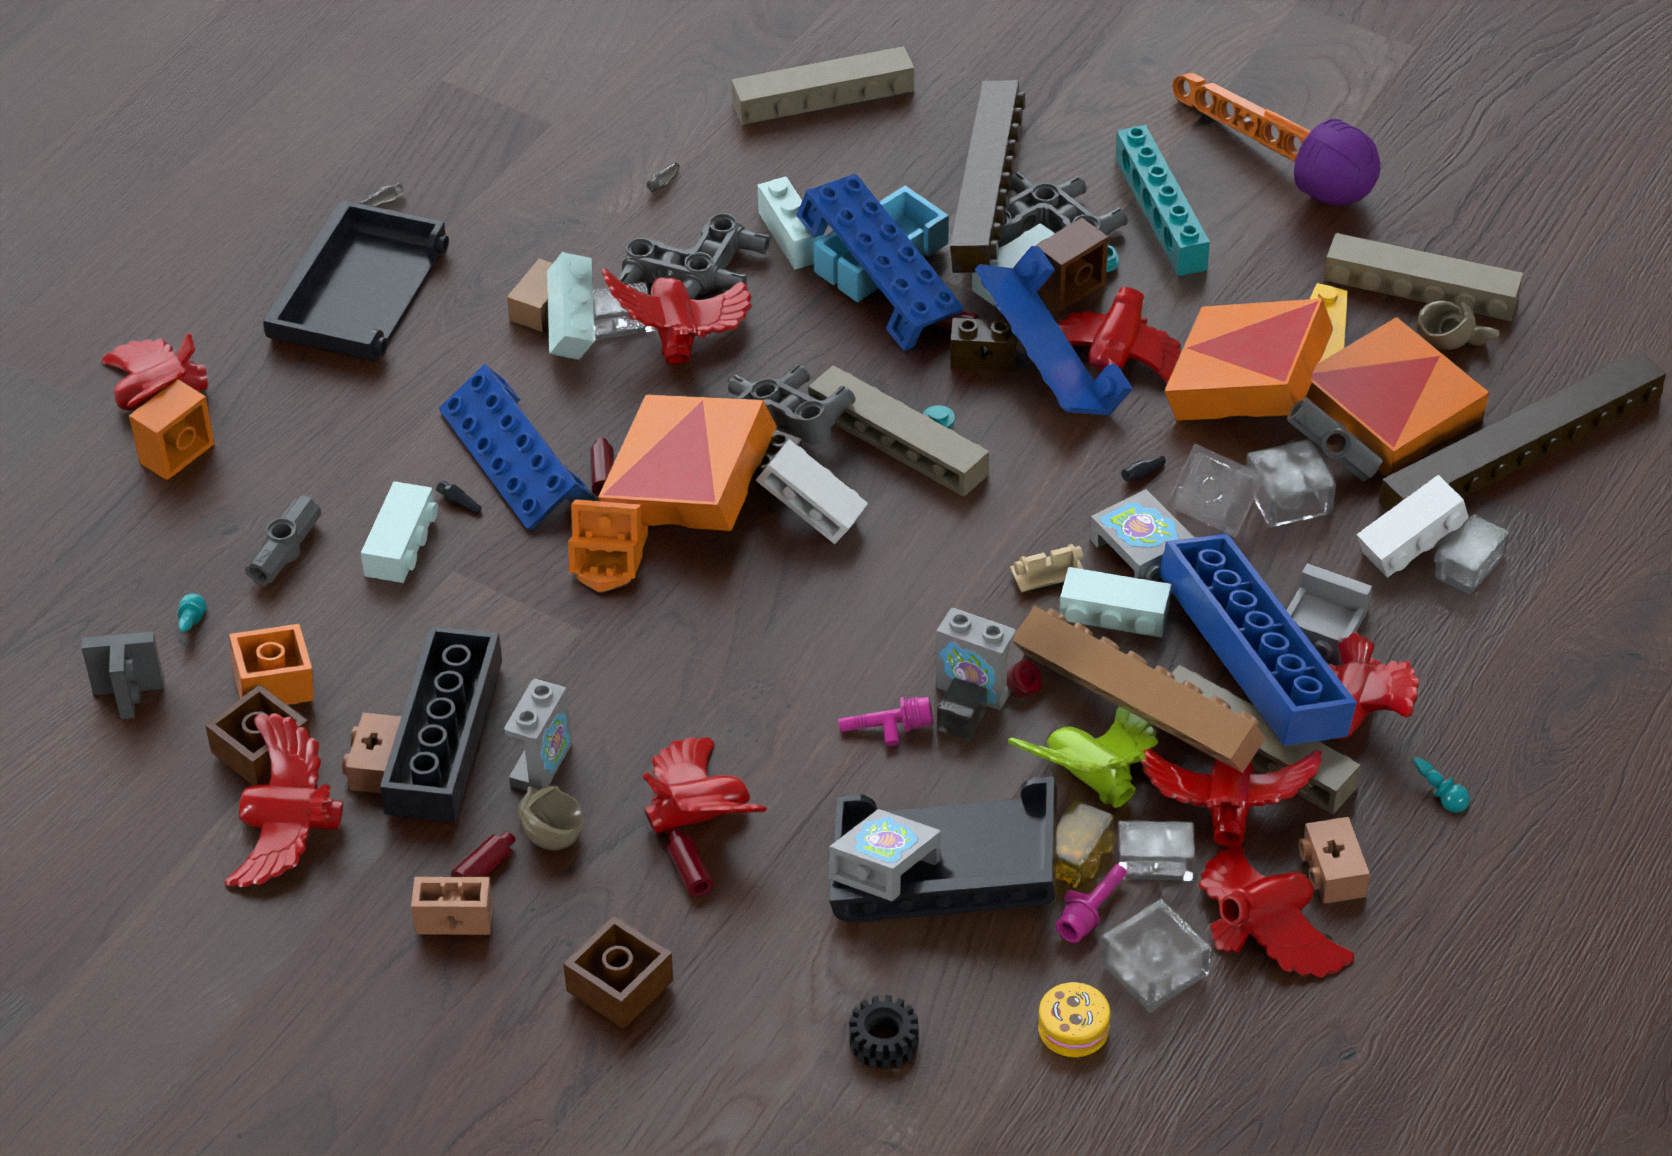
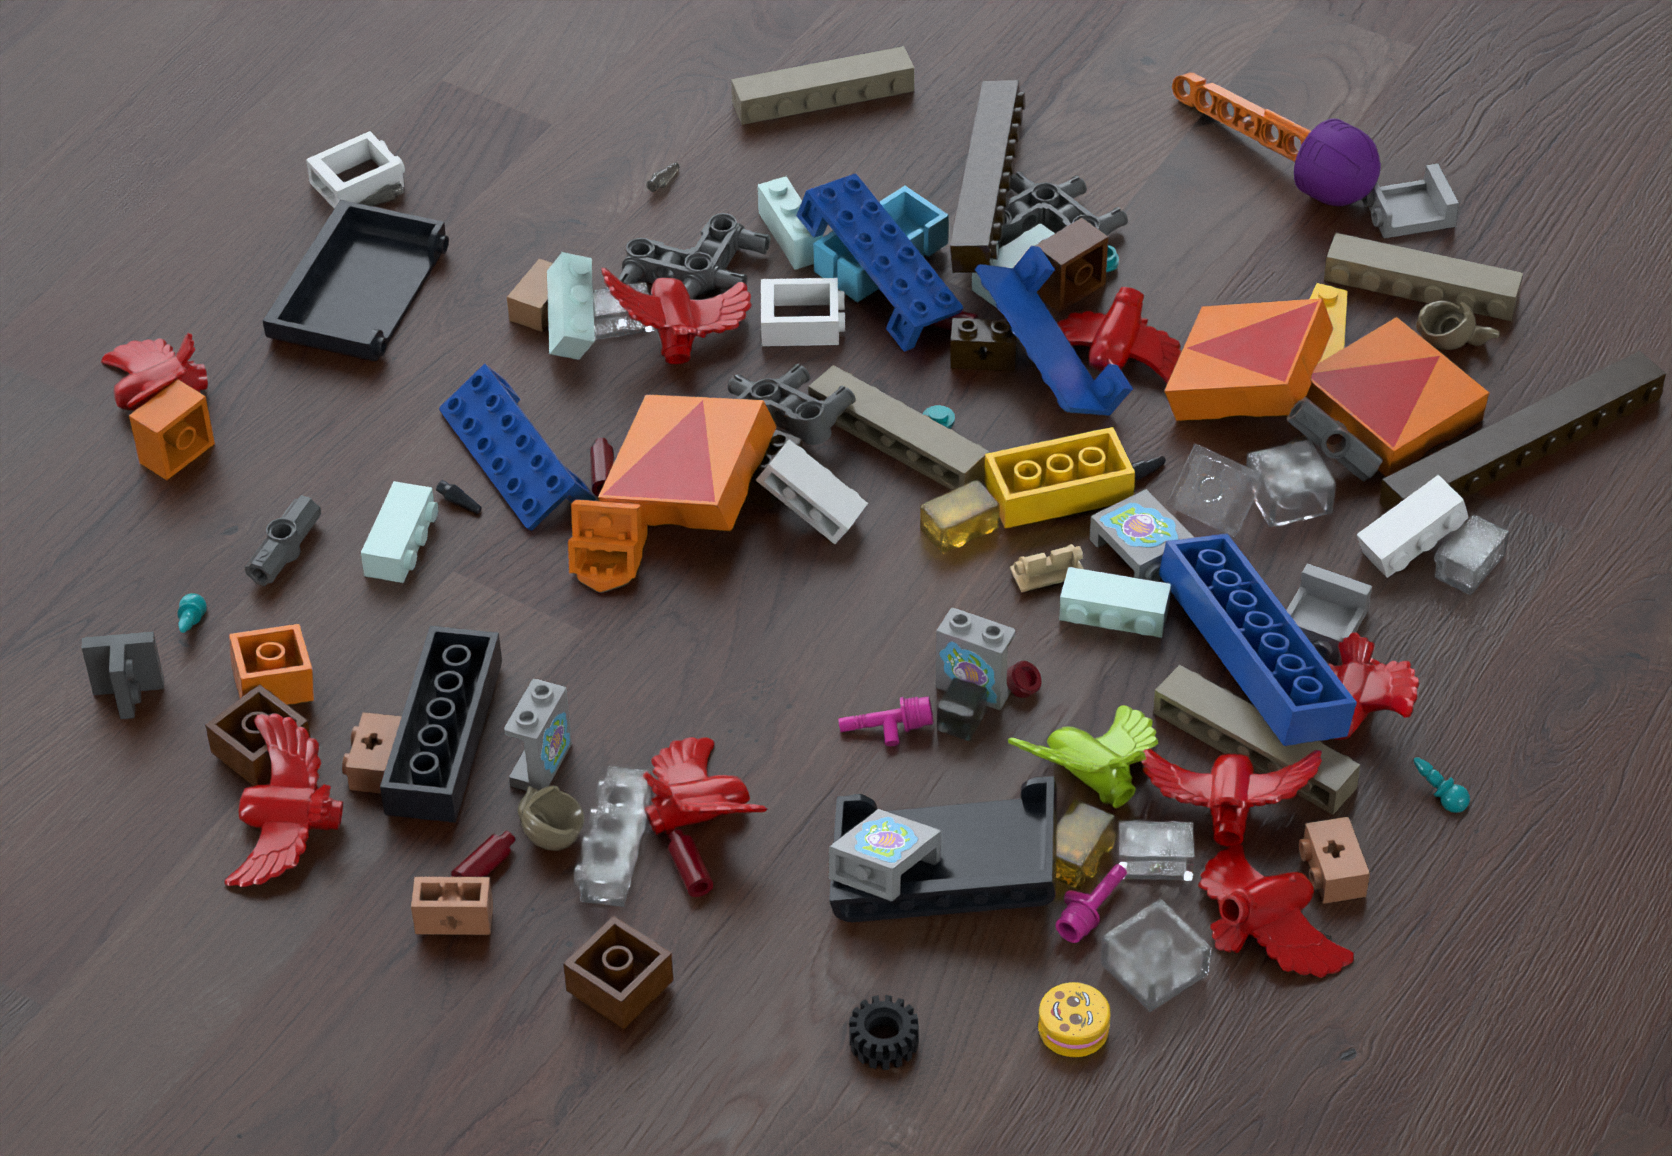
(325, 166): none -> white window
(614, 837): none -> clear brick
(803, 329): none -> white window
(959, 516): none -> clear yellow brick
(1059, 477): none -> yellow brick
(1139, 688): medium nougat brick -> none
(1162, 200): teal brick -> none
(1413, 205): none -> light grey panel

